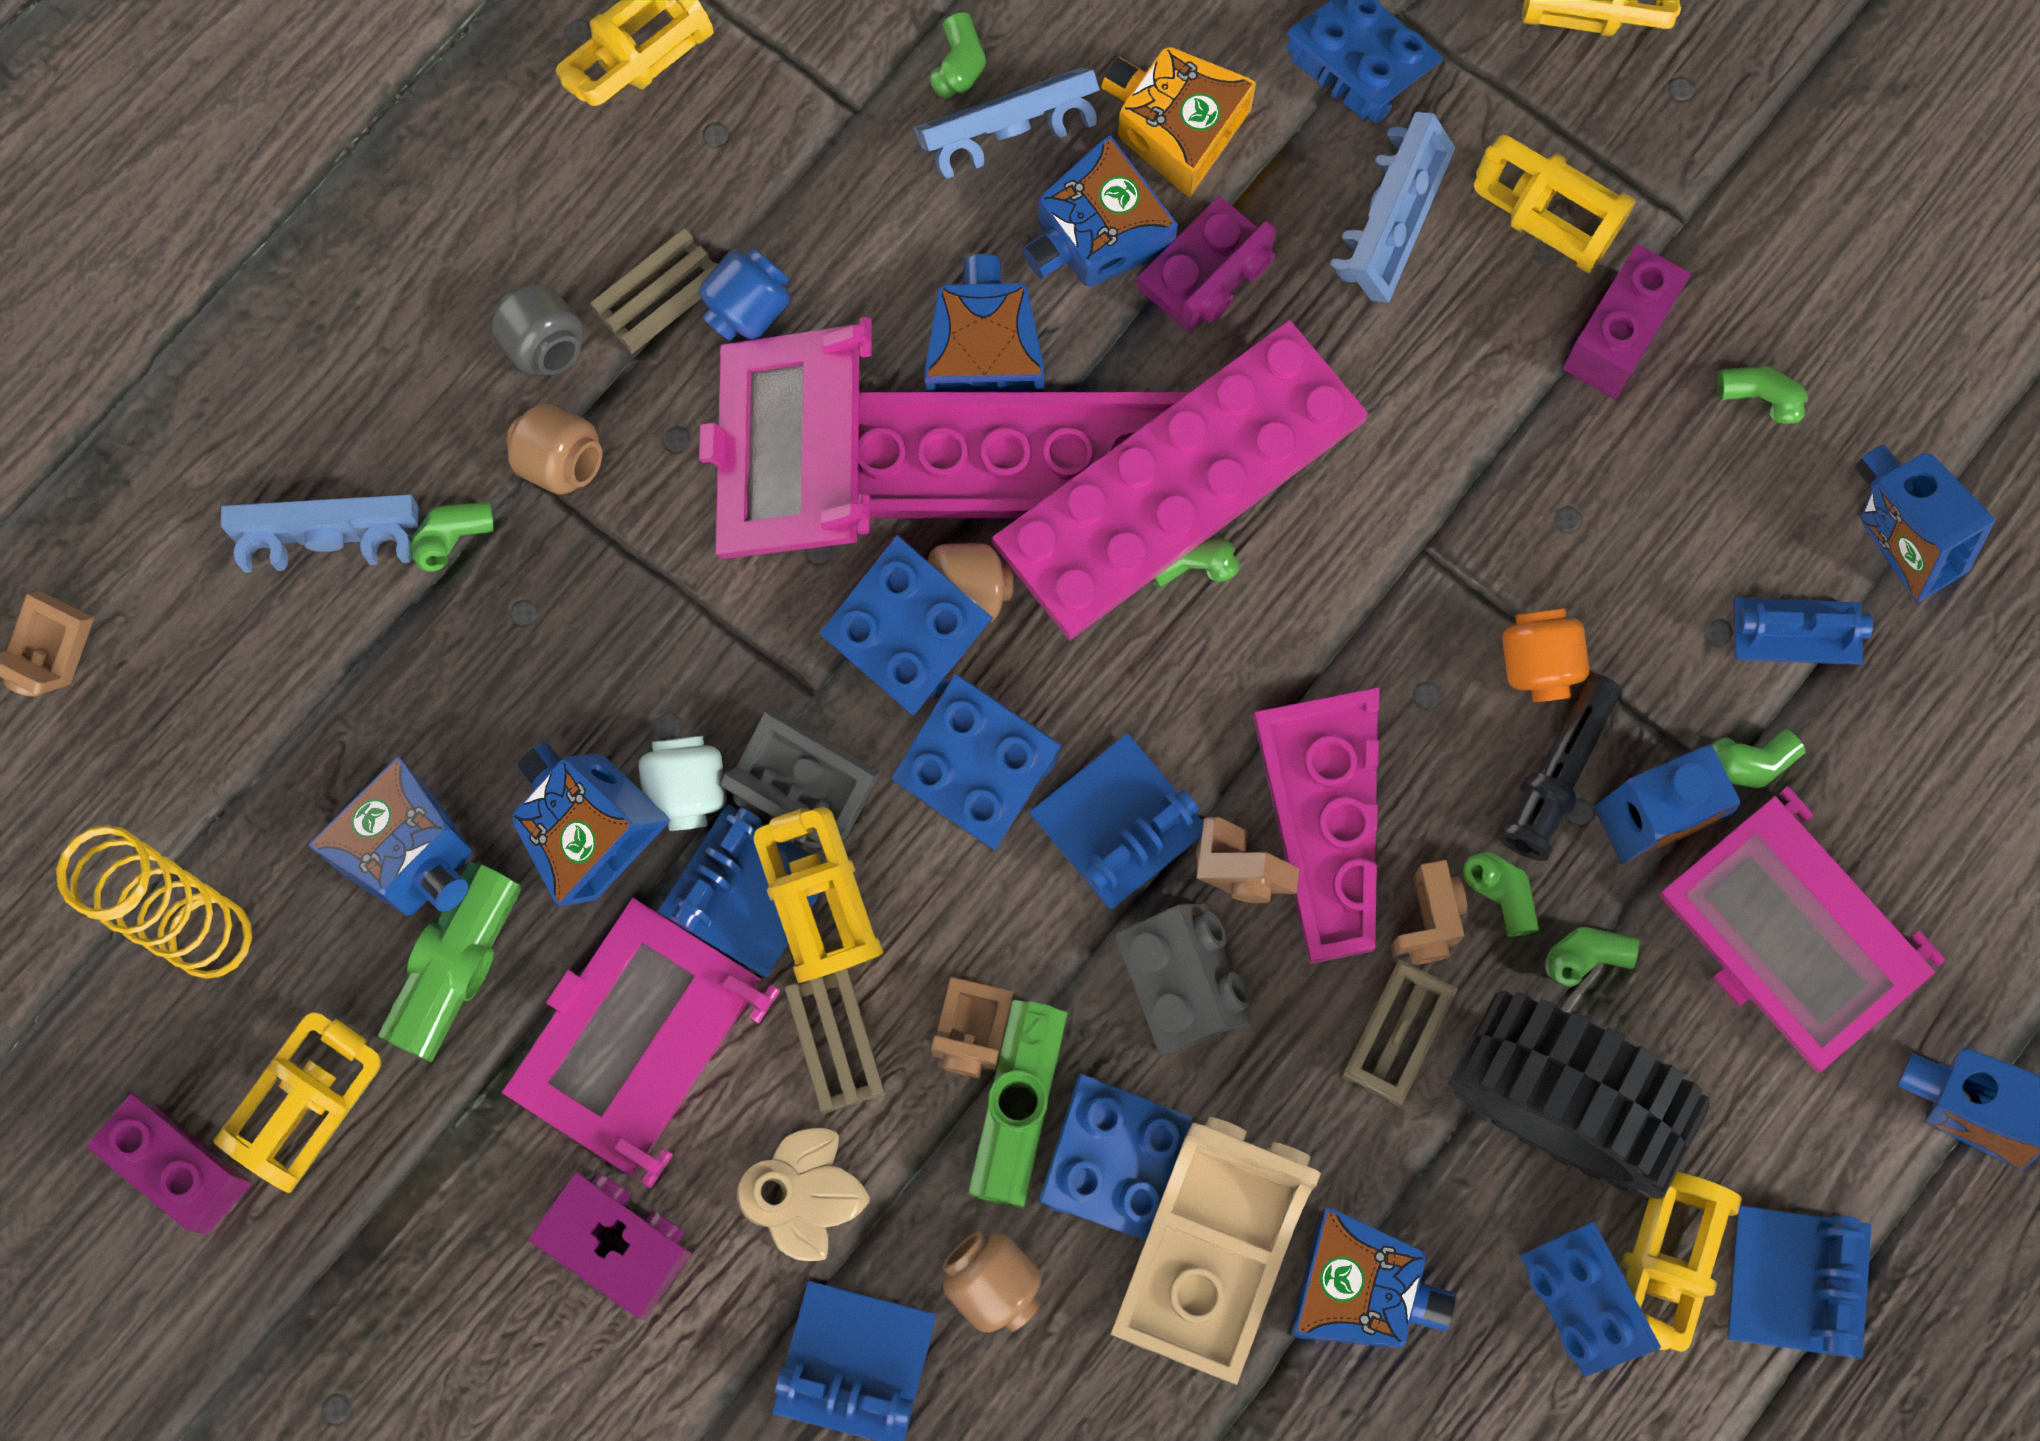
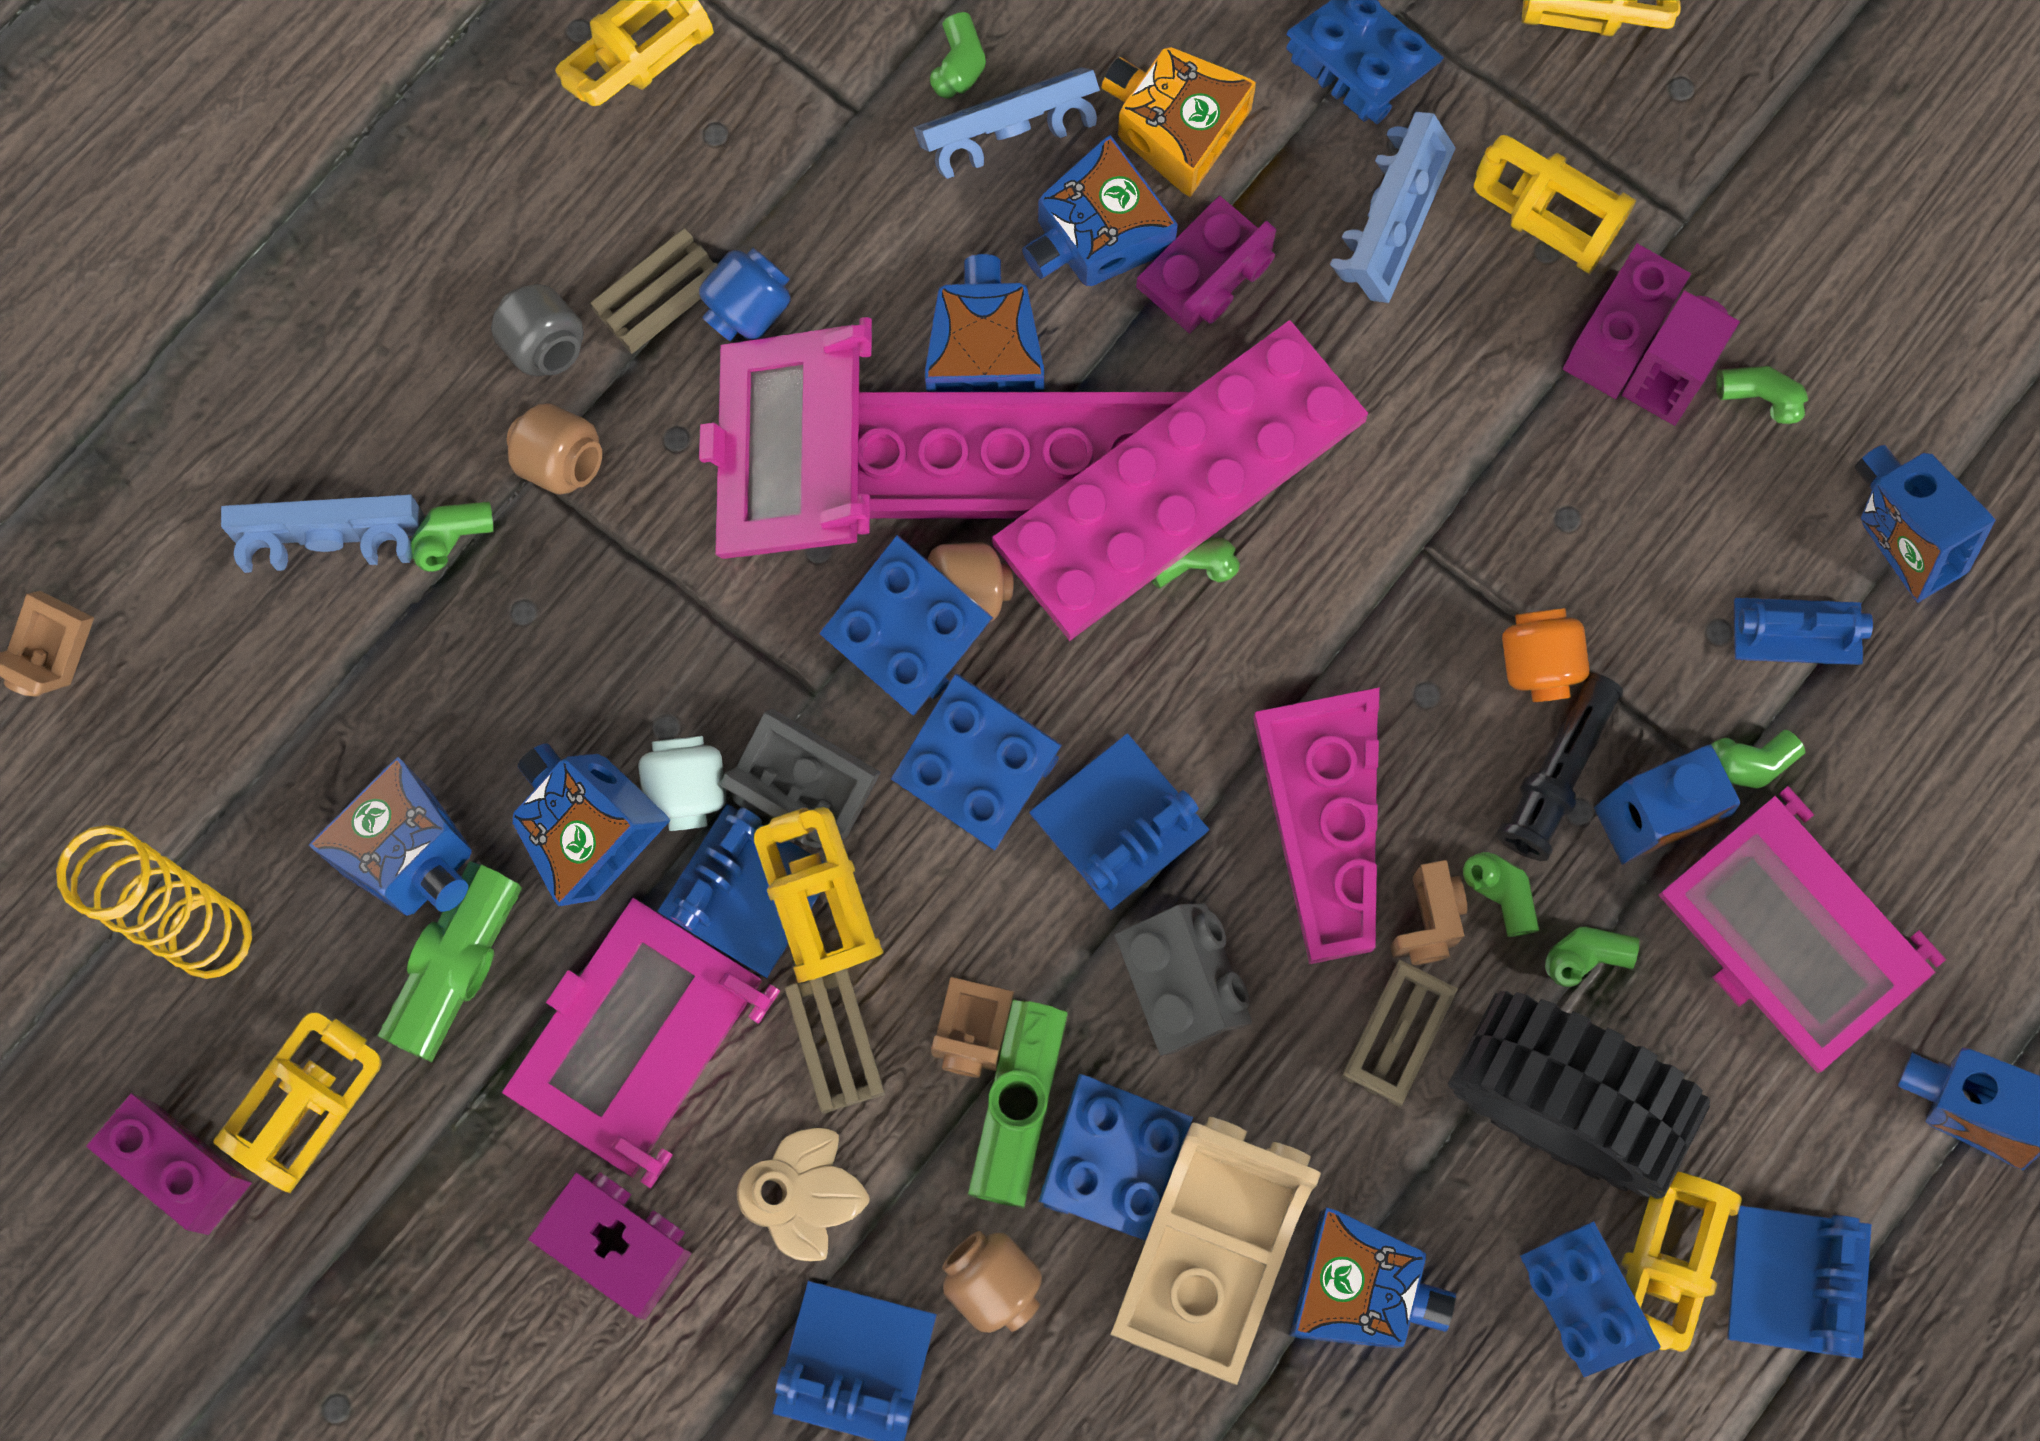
(1244, 875): medium nougat bracket -> none
(1681, 356): none -> magenta brick

